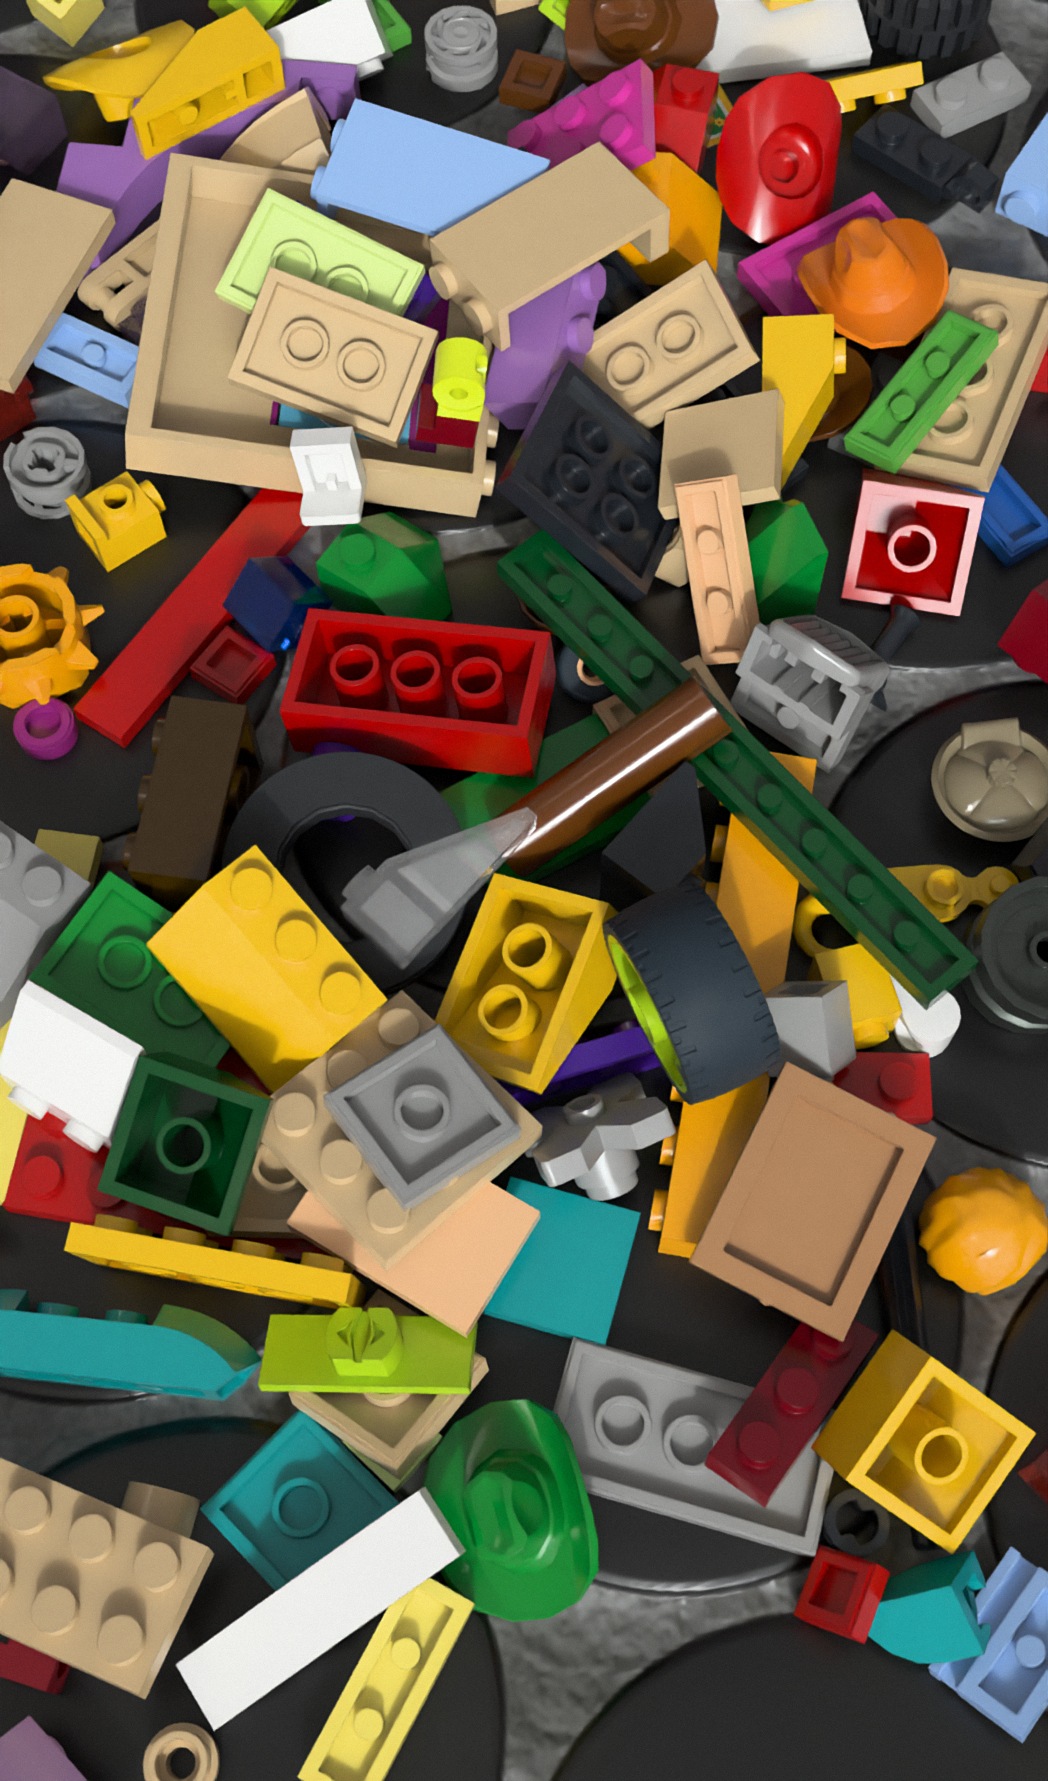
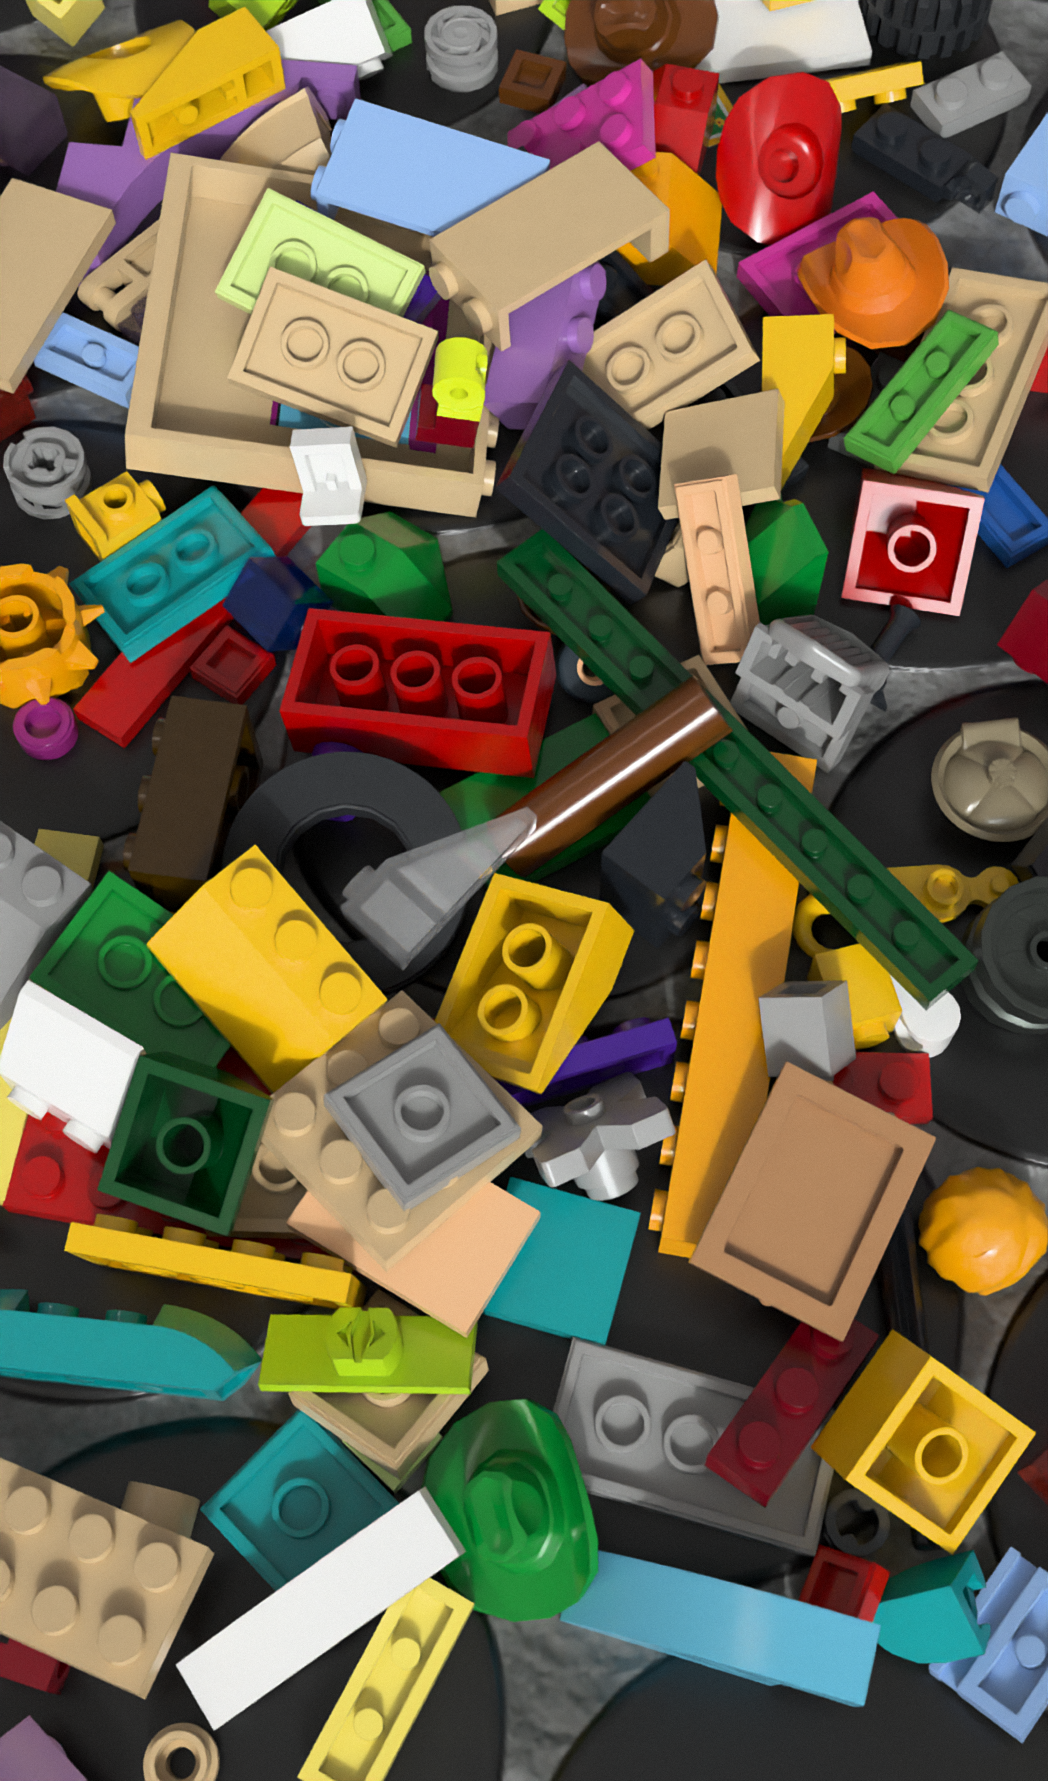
(171, 572): none -> teal tile
(692, 992): black wheel -> none
(729, 1627): none -> medium azure slope

